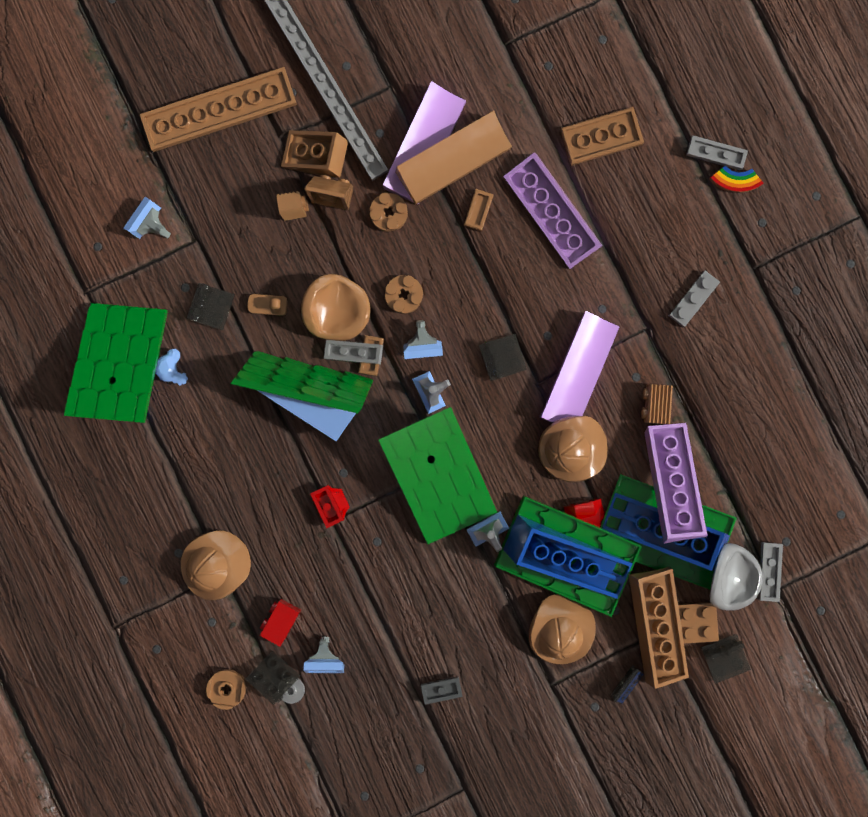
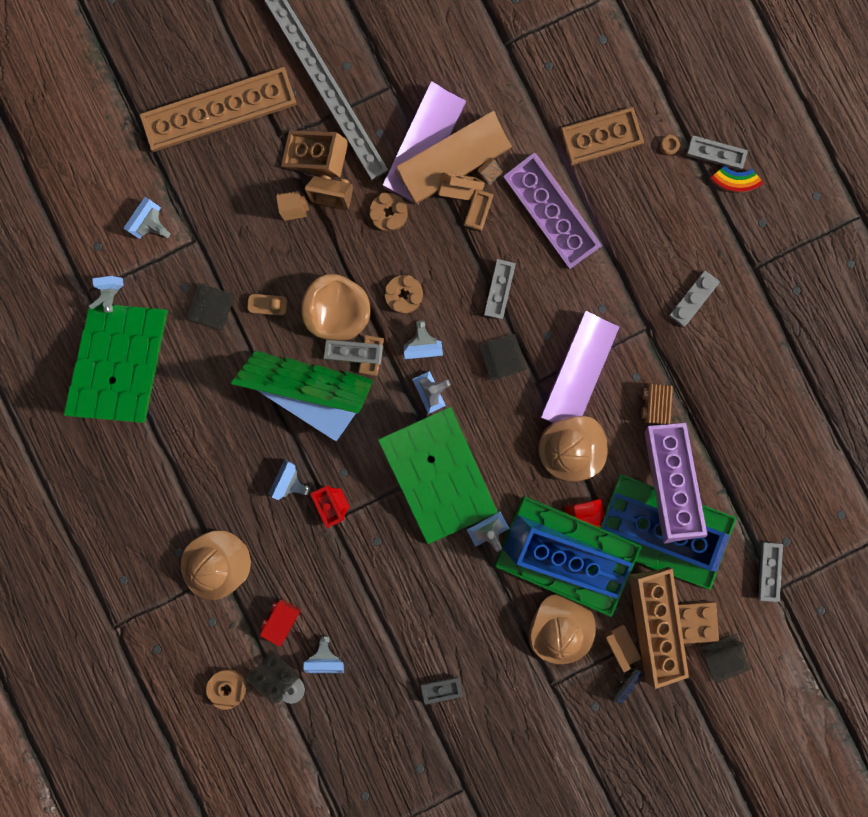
(108, 287): none -> piece
(167, 368): light blue animal -> none
(287, 482): none -> light blue piece
(459, 186): none -> medium nougat panel
(490, 171): none -> medium nougat tile
(499, 289): none -> light grey plate
(622, 647): none -> medium nougat panel
(669, 145): none -> medium nougat tile
(735, 578): light grey piece -> none

